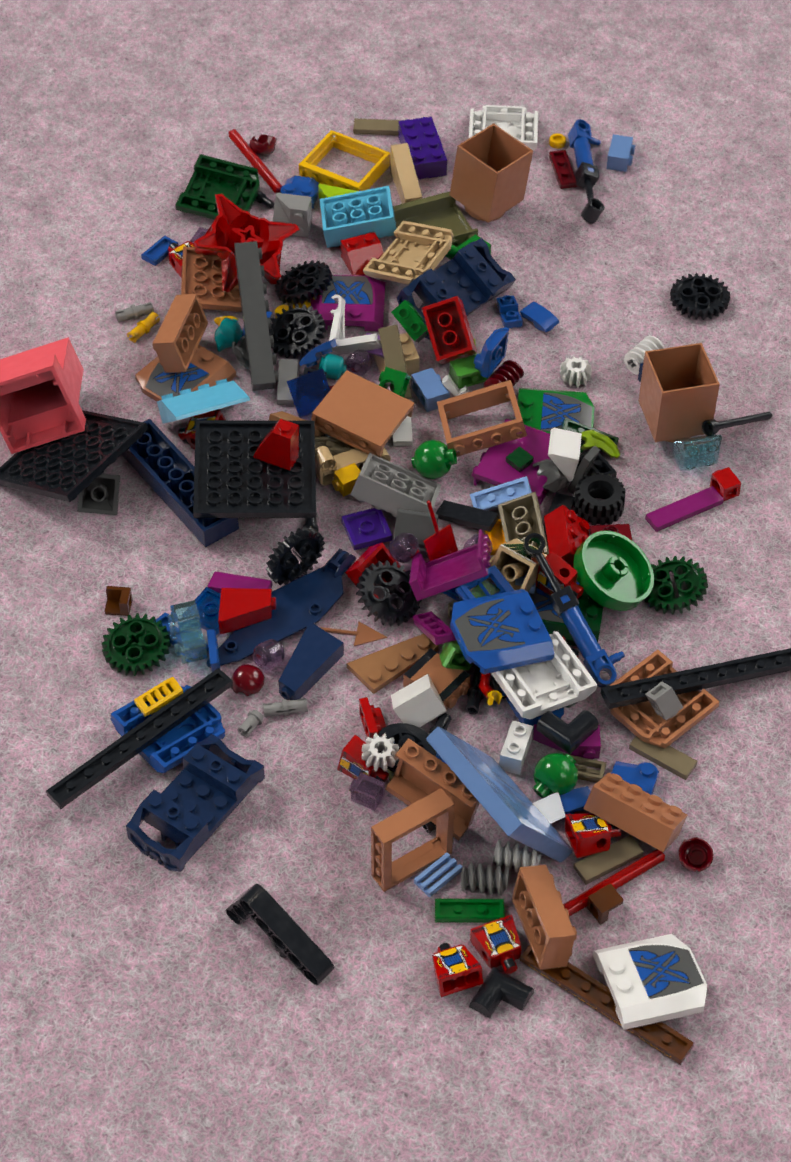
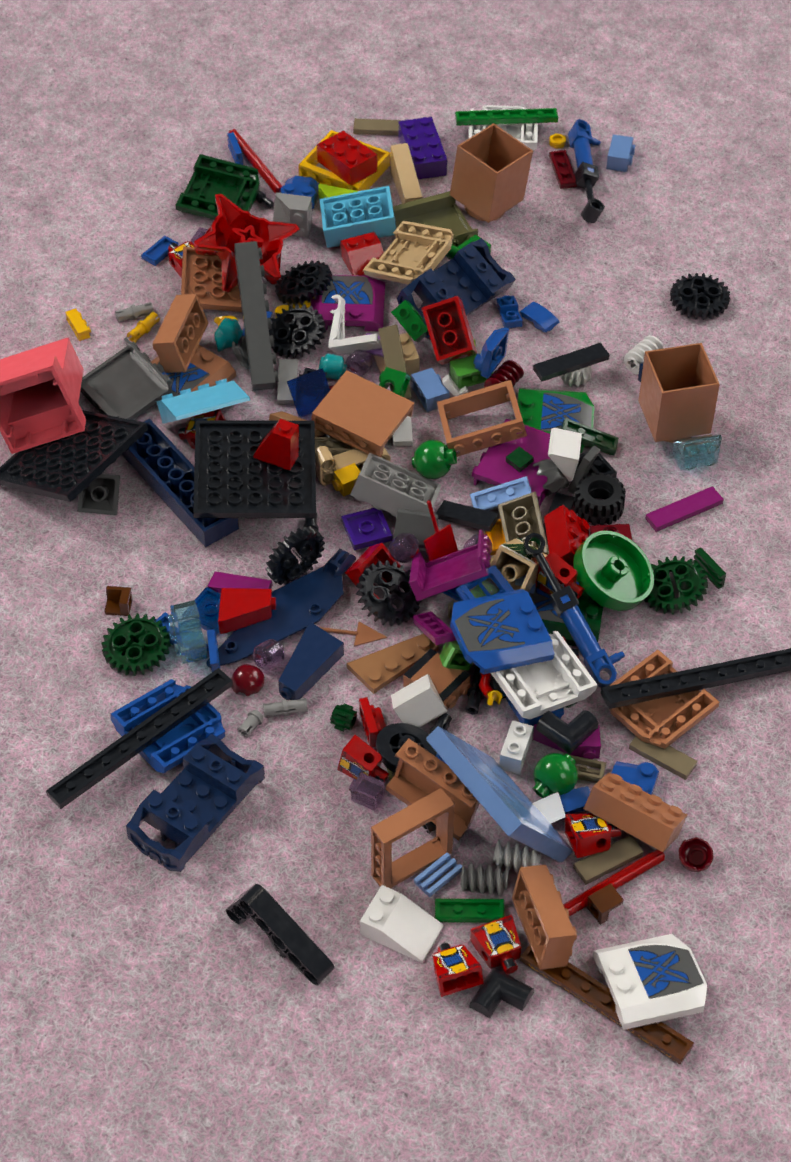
(78, 324): none -> yellow piece
(125, 384): none -> dark grey panel
(168, 687): yellow slope -> none
(235, 148): none -> blue tile
(263, 145): dark red hair -> none
(314, 355): blue slope -> none
(343, 717): none -> dark green gear
(347, 158): none -> red brick
(371, 755): white gear -> none
(400, 924): none -> white slope
(513, 116): none -> green tile
(571, 362): none -> black tile
(601, 441): lime piece -> none
(664, 700): light grey brick -> none
(711, 568): none -> dark green tile
(712, 426): black piece -> none
(726, 483): red brick -> none

